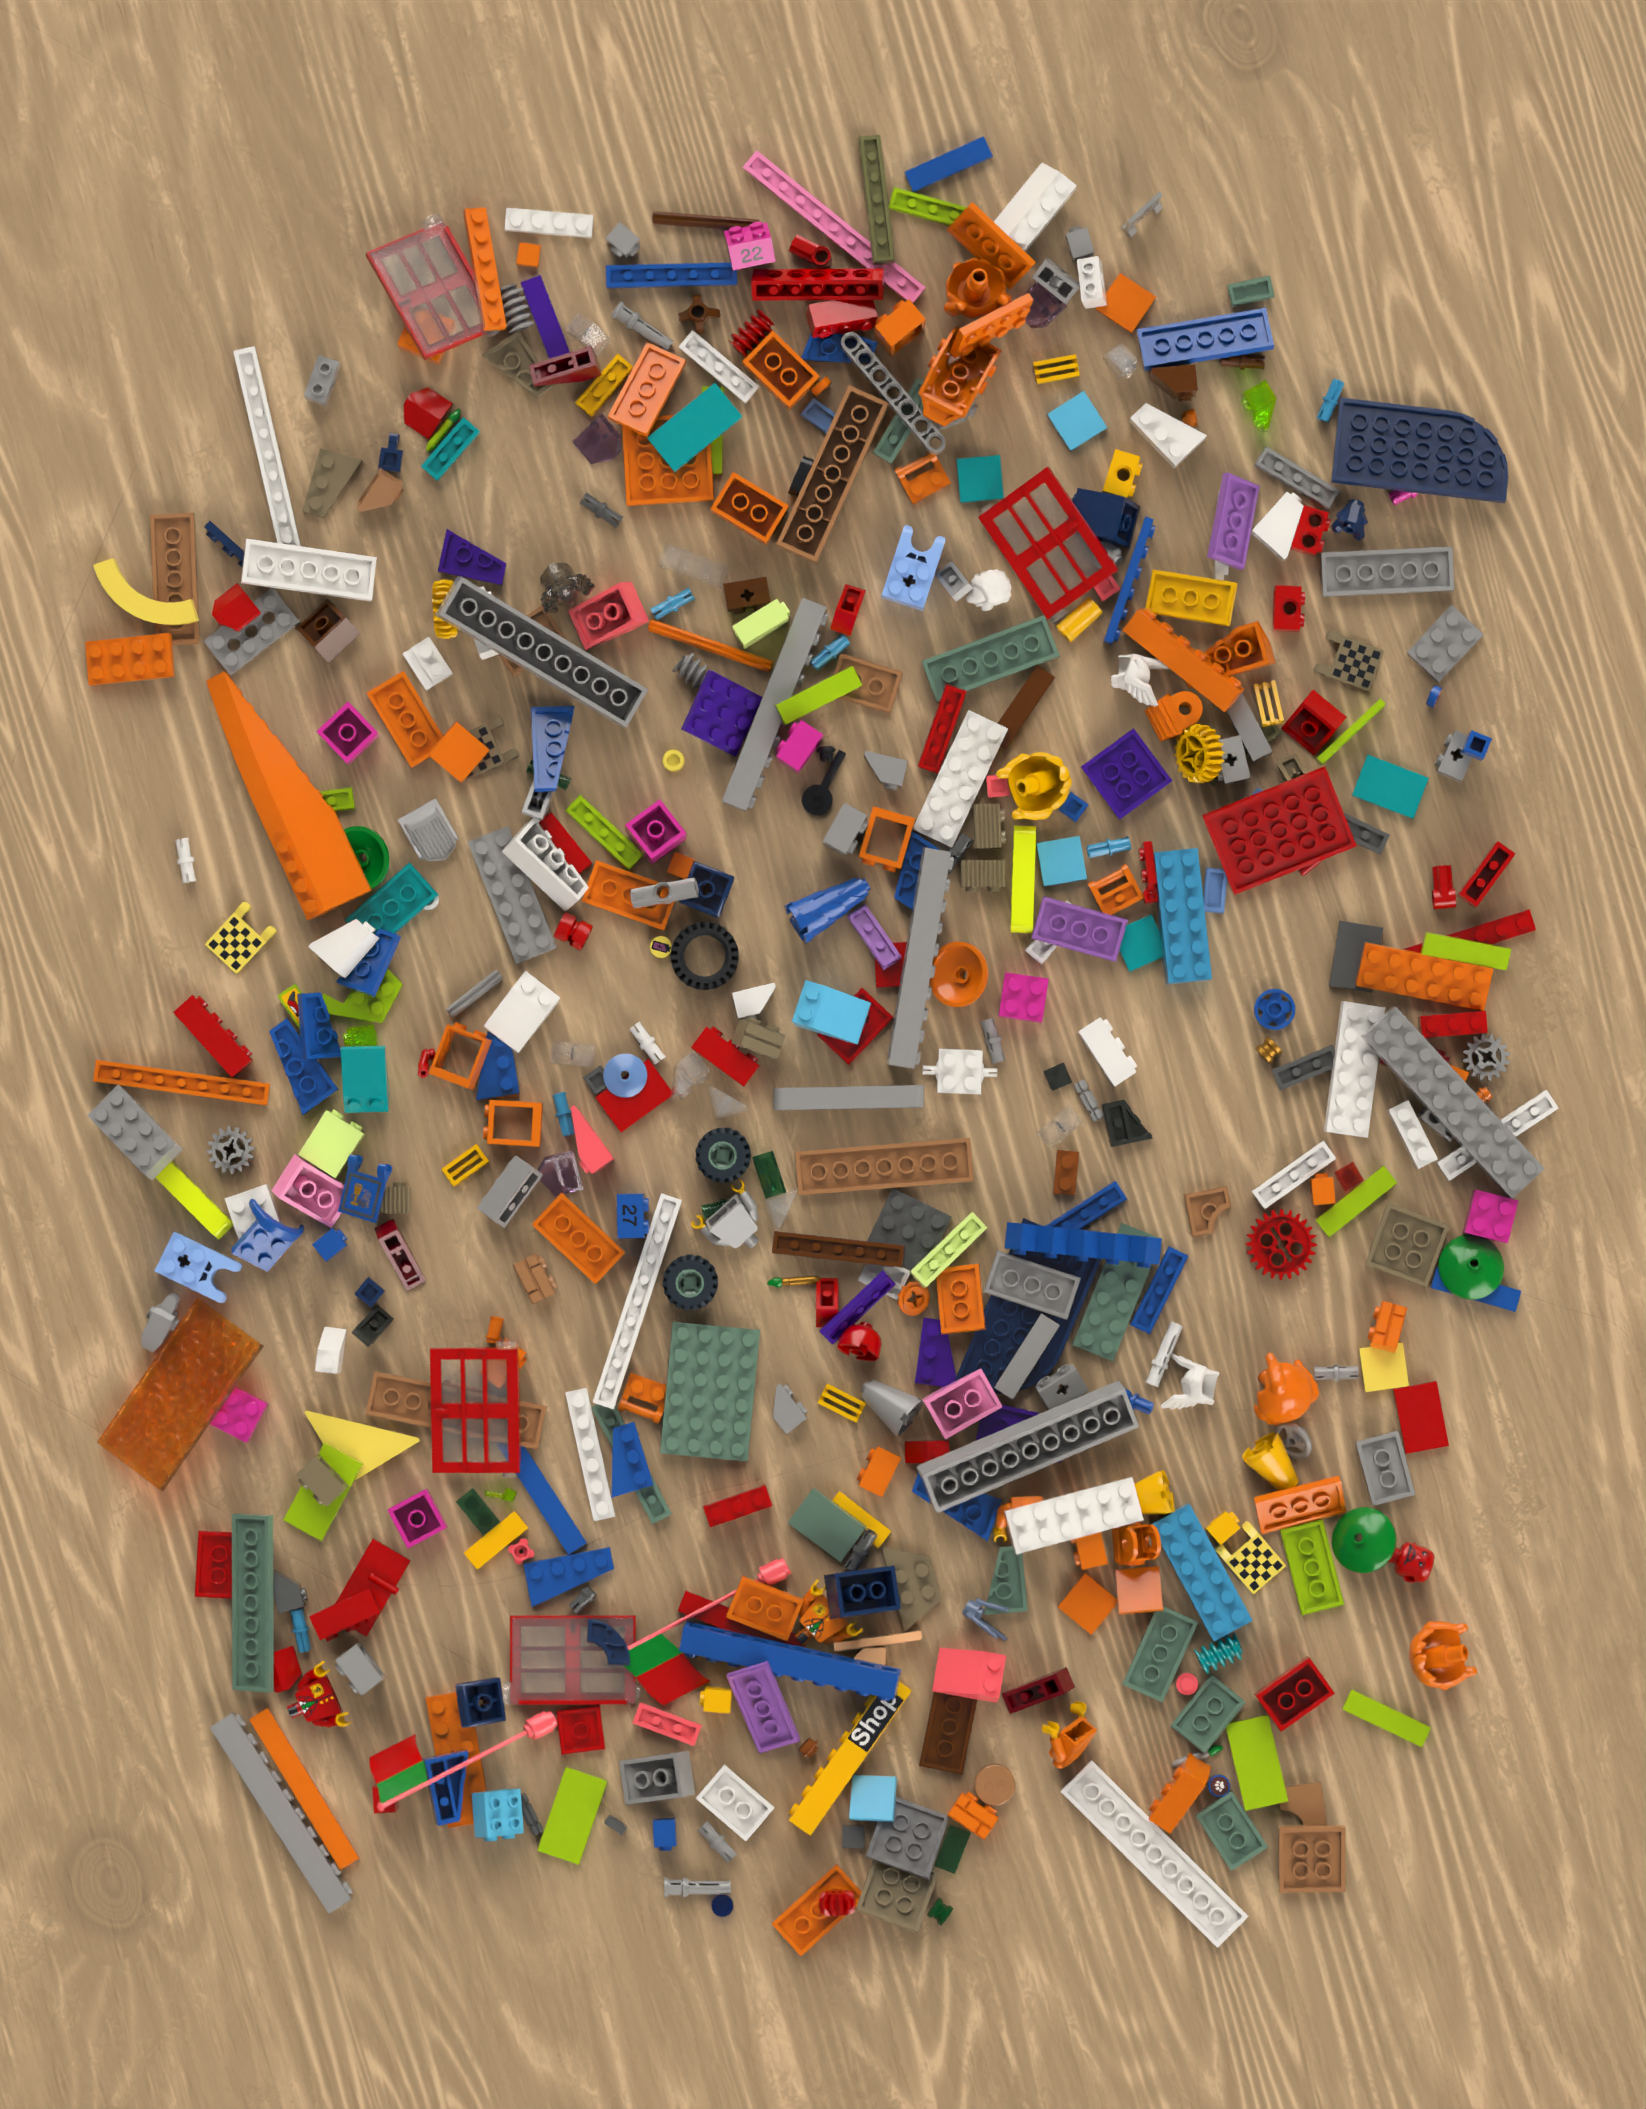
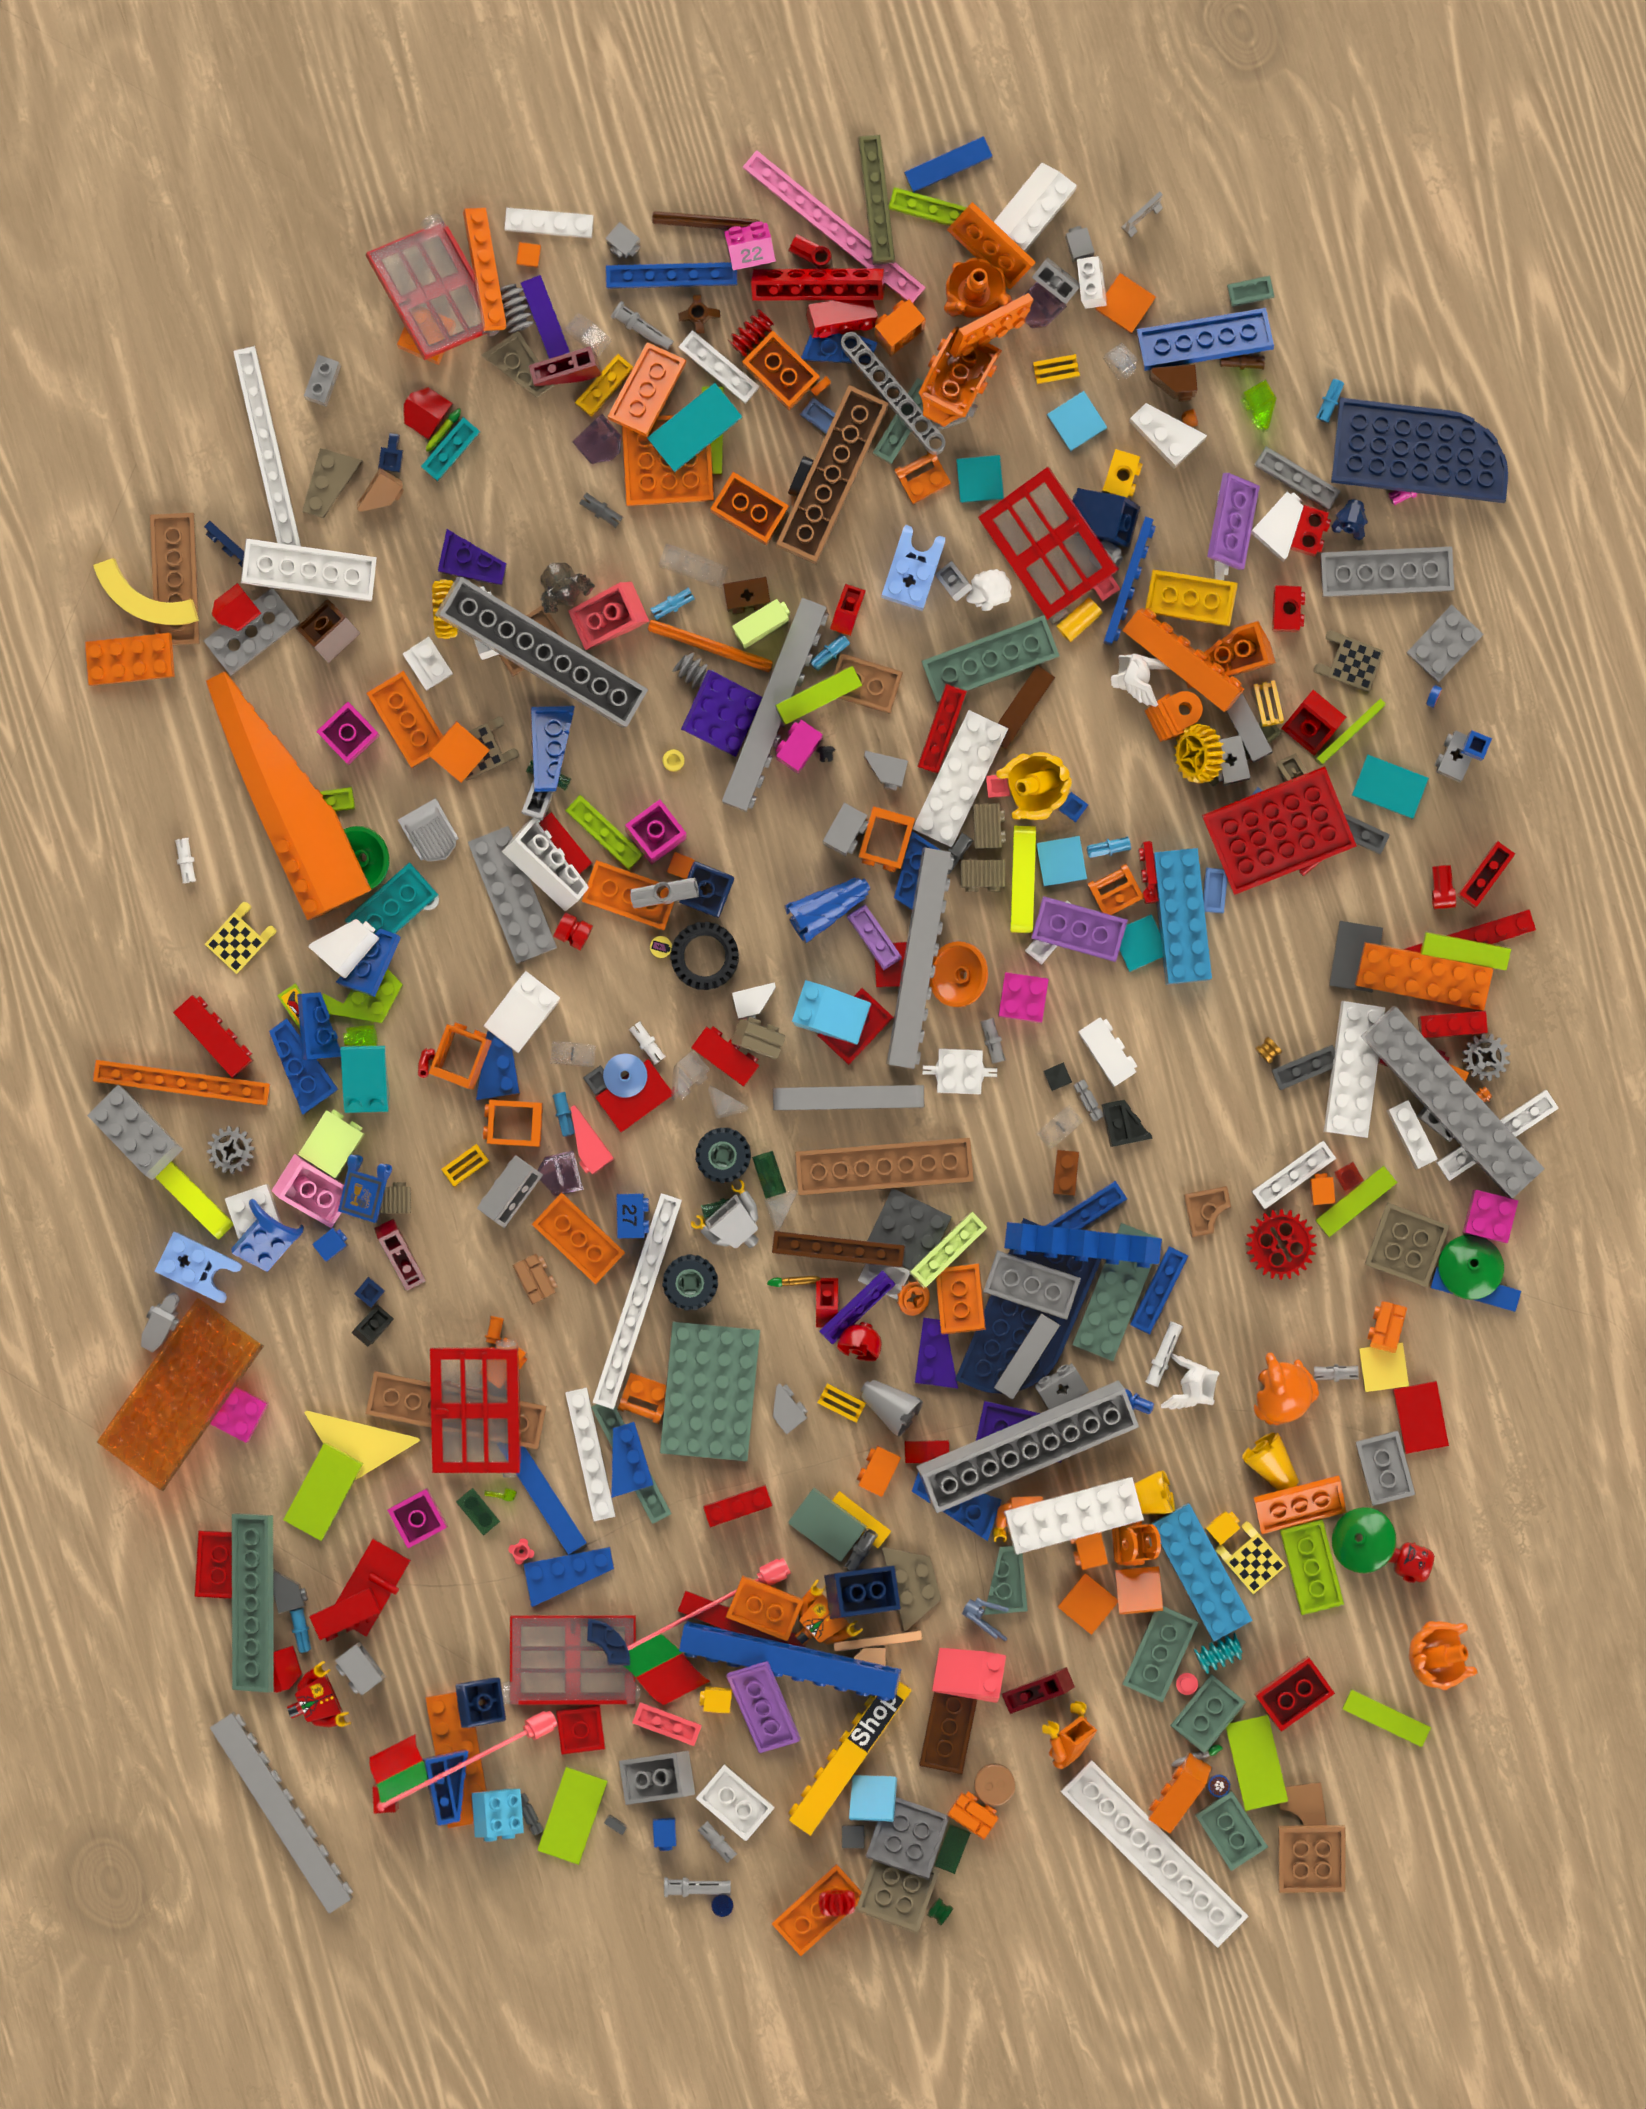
(304, 1788): orange tile -> none
(321, 1480): dark tan brick -> none
(331, 1350): white slope -> none
(474, 993): light grey axle -> none
(496, 1540): yellow tile -> none
(583, 1600): dark grey pin -> none
(808, 1748): dark orange plate -> none
(818, 798): black piece -> none
(962, 1403): bright pink slope -> none
(1126, 774): dark purple plate -> none
(1274, 1009): blue wheel -> none
(1295, 1437): light grey piece -> none

